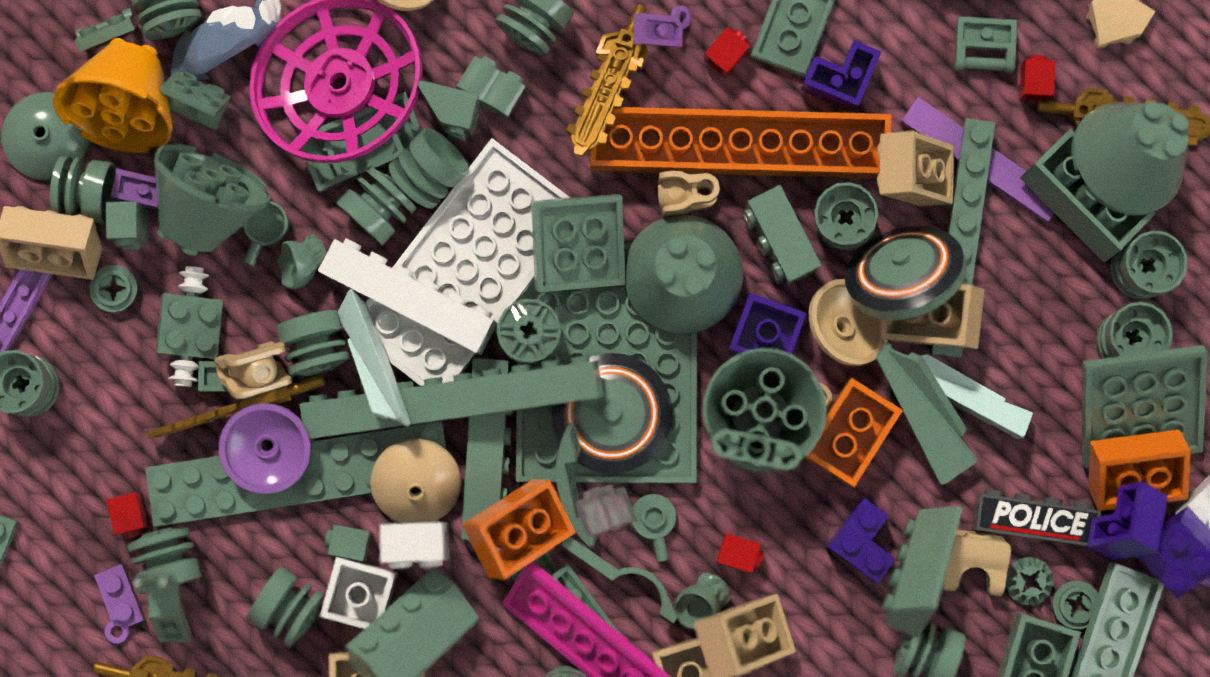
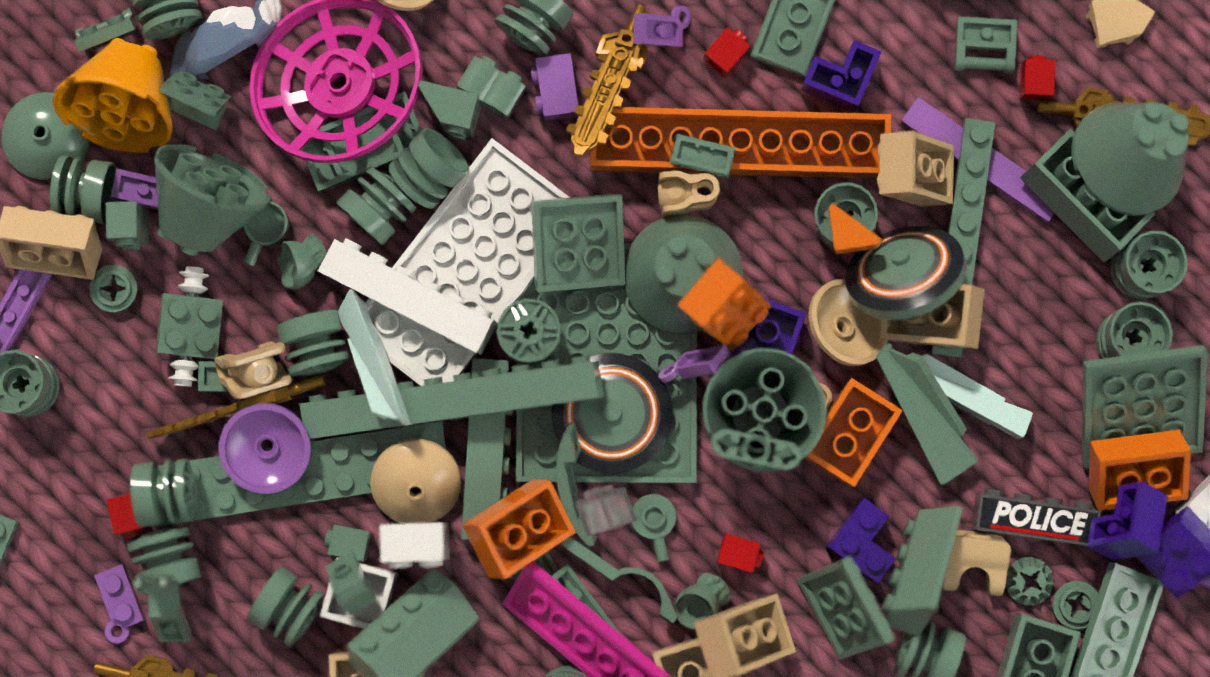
(156, 493): none -> sand green wheel
(350, 583): none -> sand green brick
(556, 86): none -> medium lavender brick
(696, 363): none -> medium lavender hinge
(702, 156): none -> sand green plate
(725, 305): none -> orange brick
(780, 237): sand green brick -> none
(845, 608): none -> sand green plate
(849, 234): none -> orange slope

